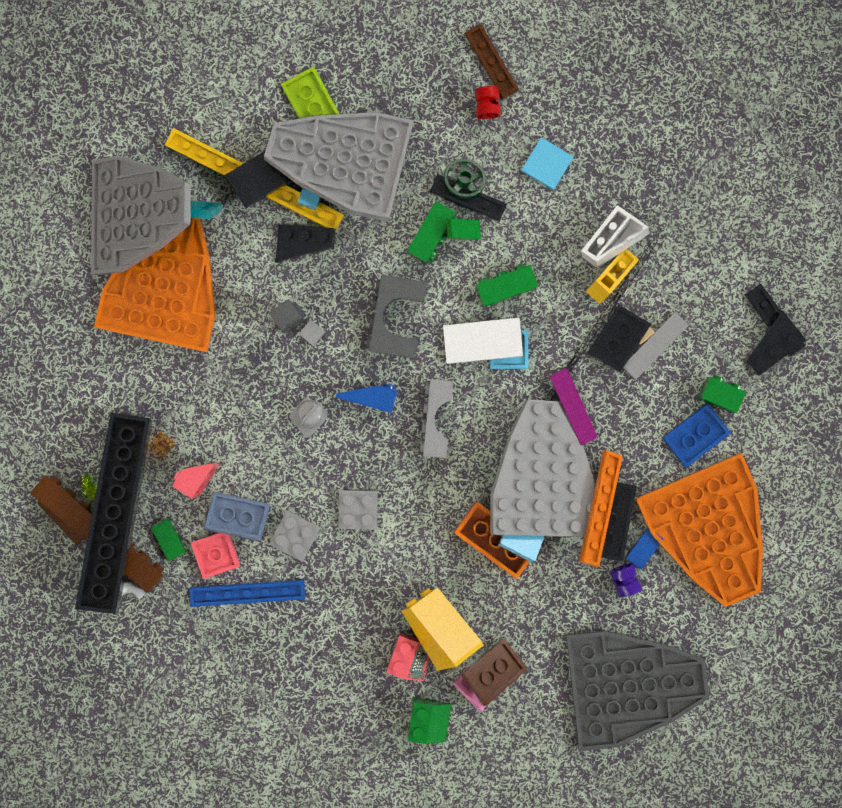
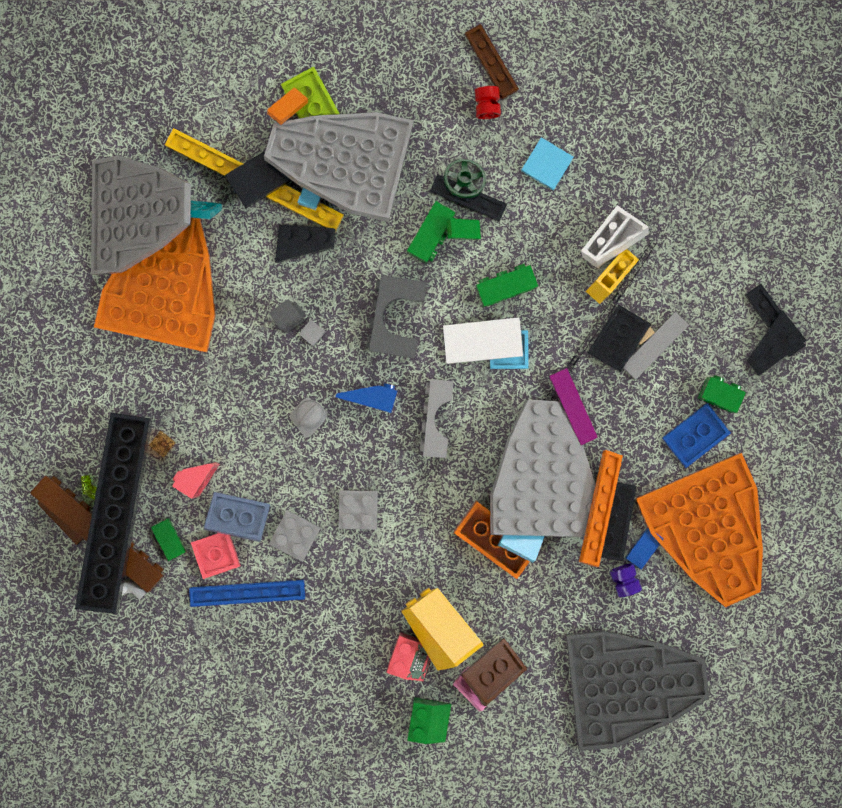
(287, 106): none -> orange tile

